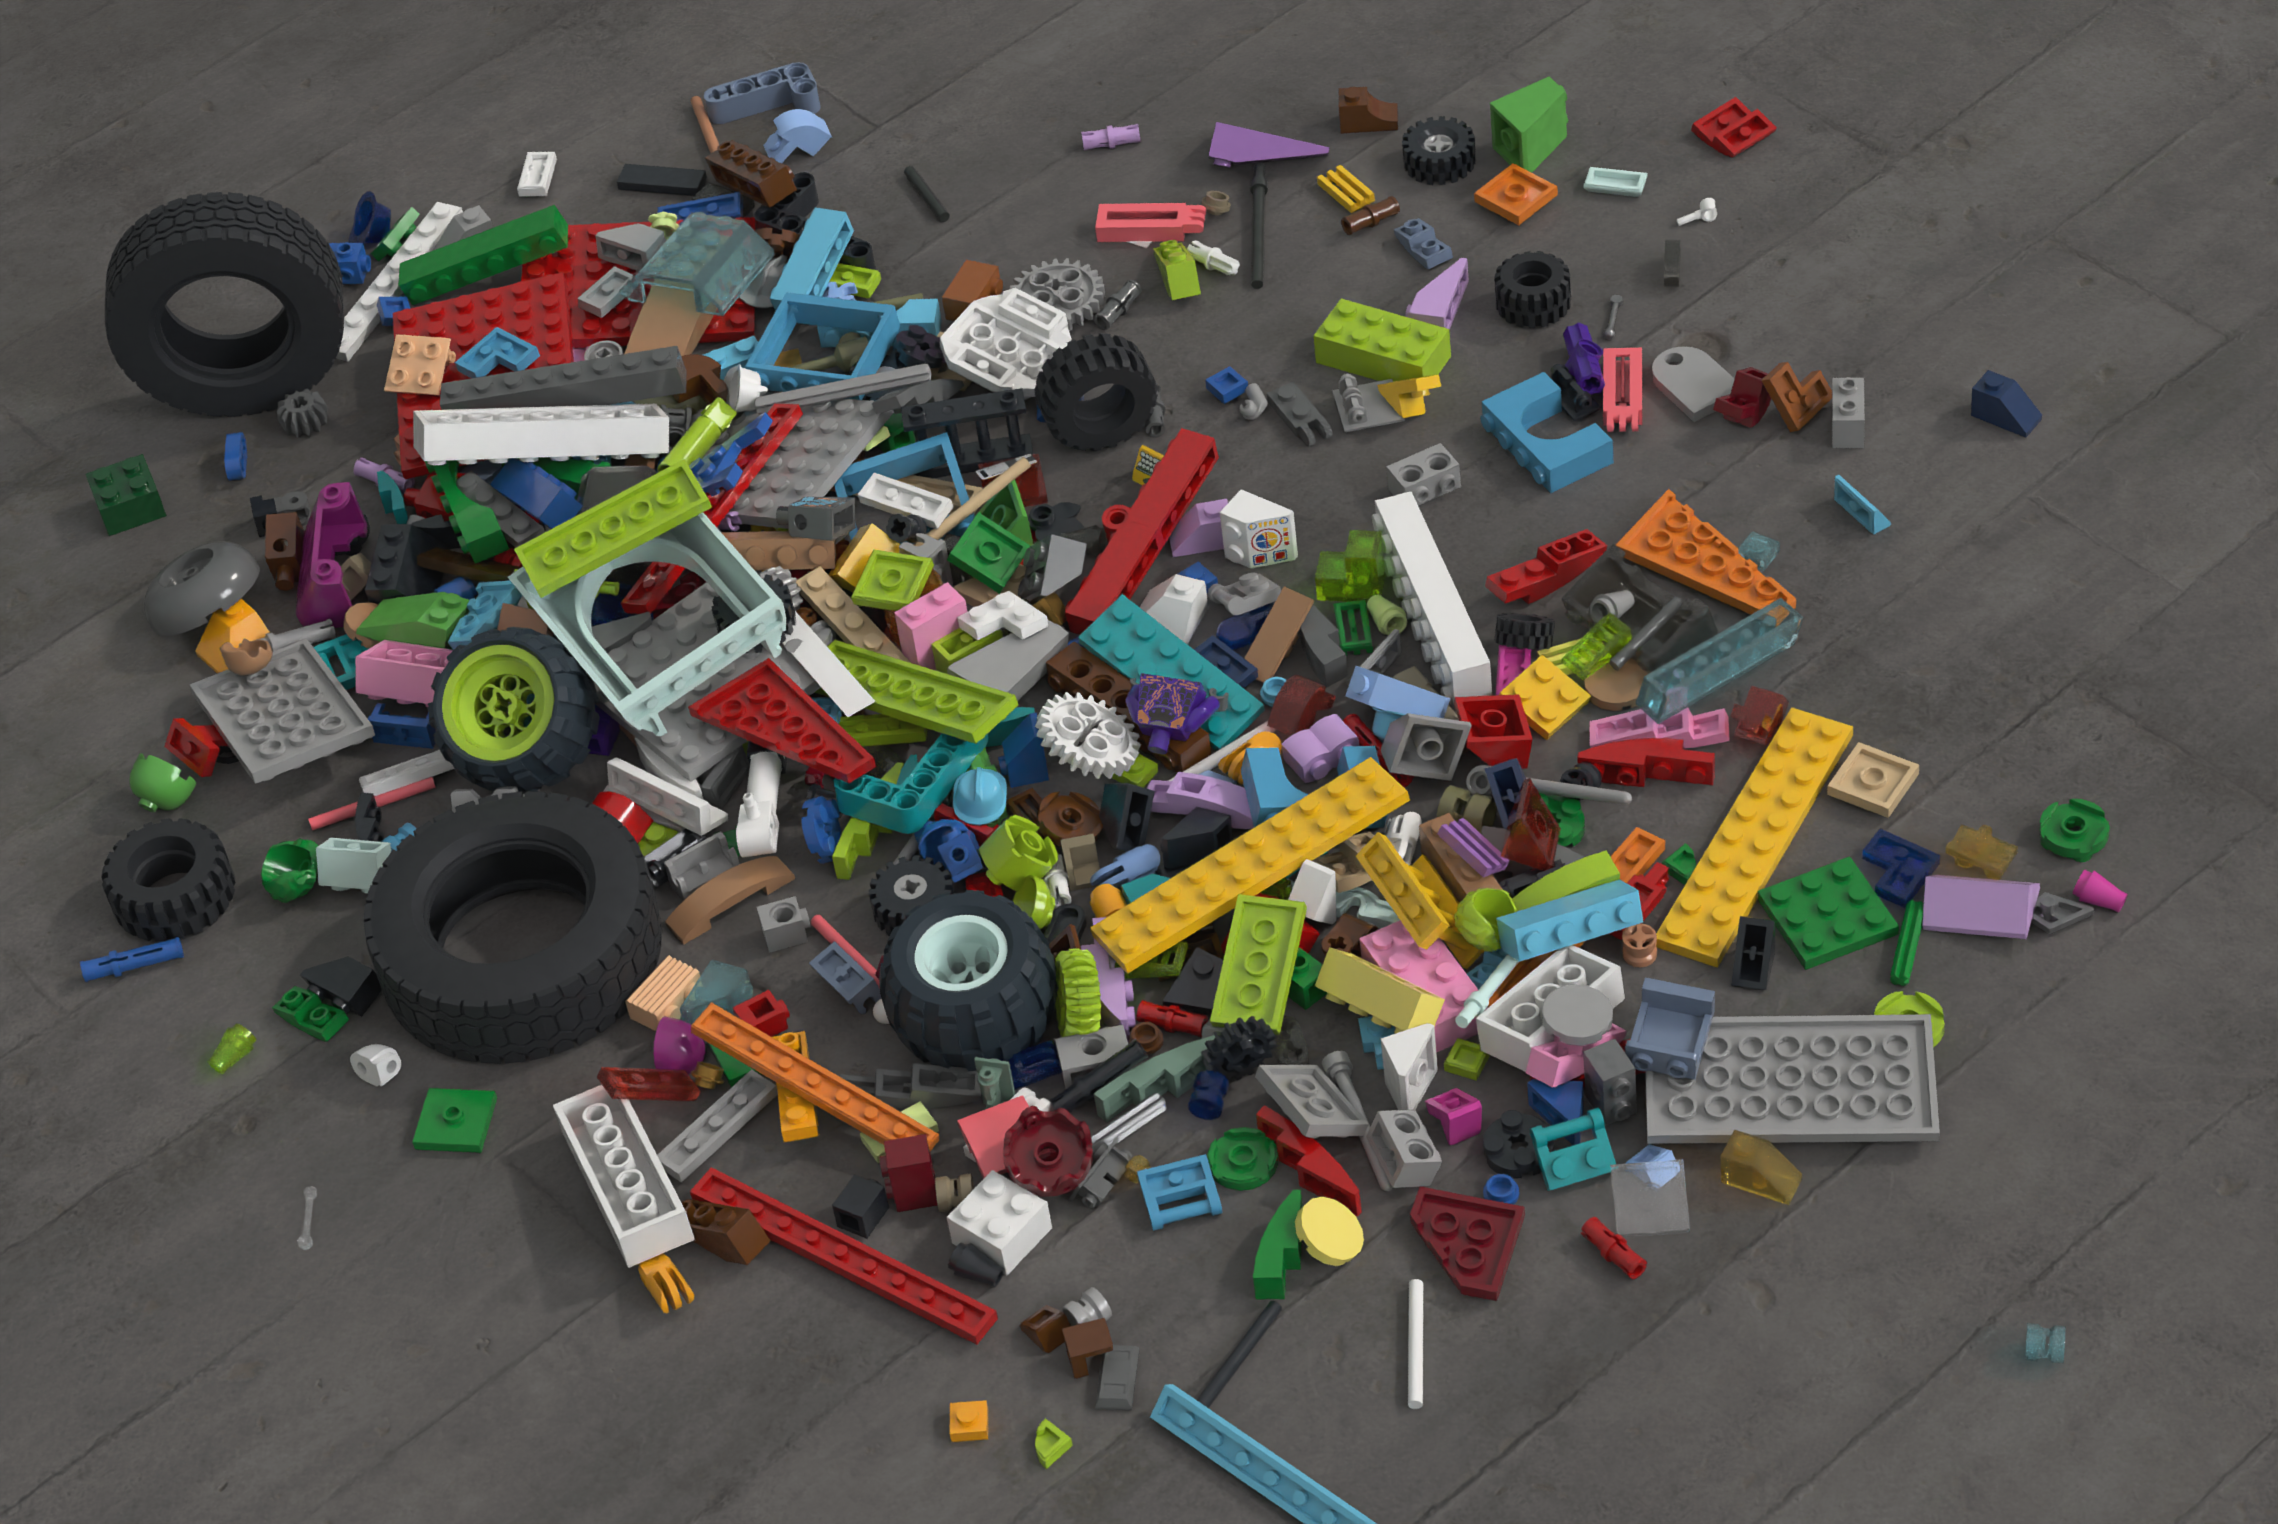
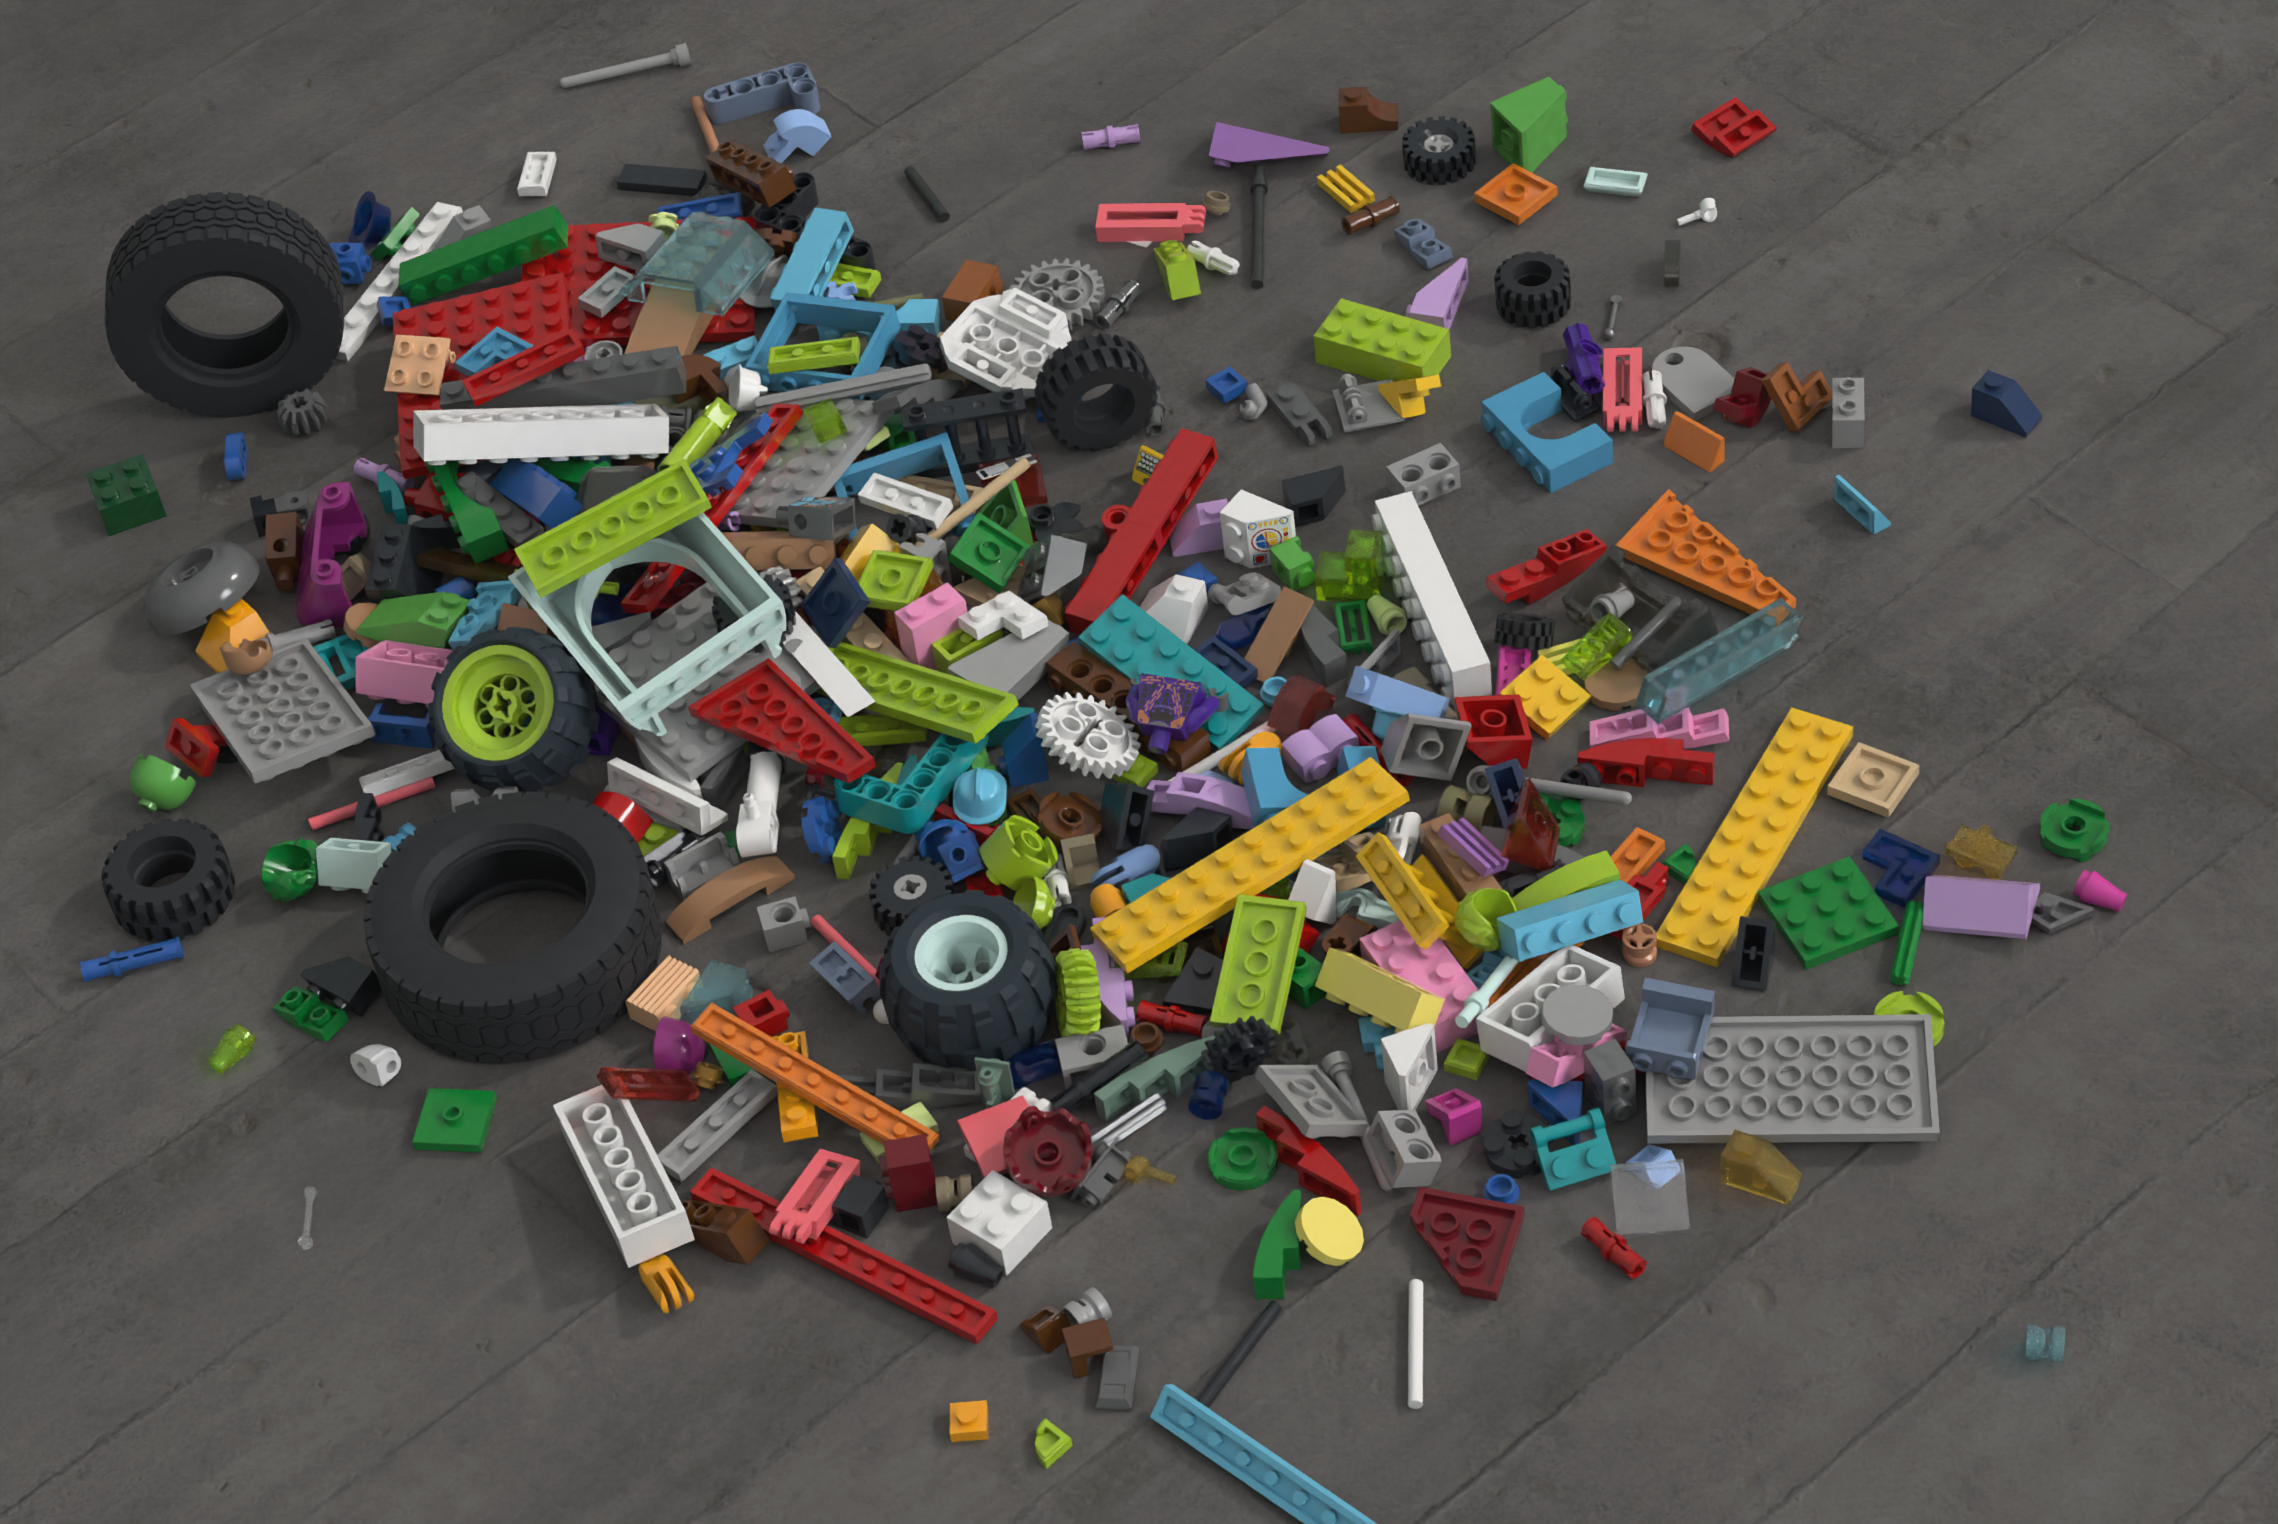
(523, 367): none -> red plate
(678, 55): none -> light grey piece
(814, 355): none -> lime tile
(814, 1195): none -> coral hinge
(825, 420): none -> clear neon green slope
(835, 603): none -> dark blue plate
(1178, 1182): dark azure plate -> none
(1292, 564): none -> bright green brick
(1313, 494): none -> black slope
(1654, 399): none -> white axle
(1695, 442): none -> orange slope
(1759, 549): clear light blue plate -> none
(1760, 715): clear red brick -> none

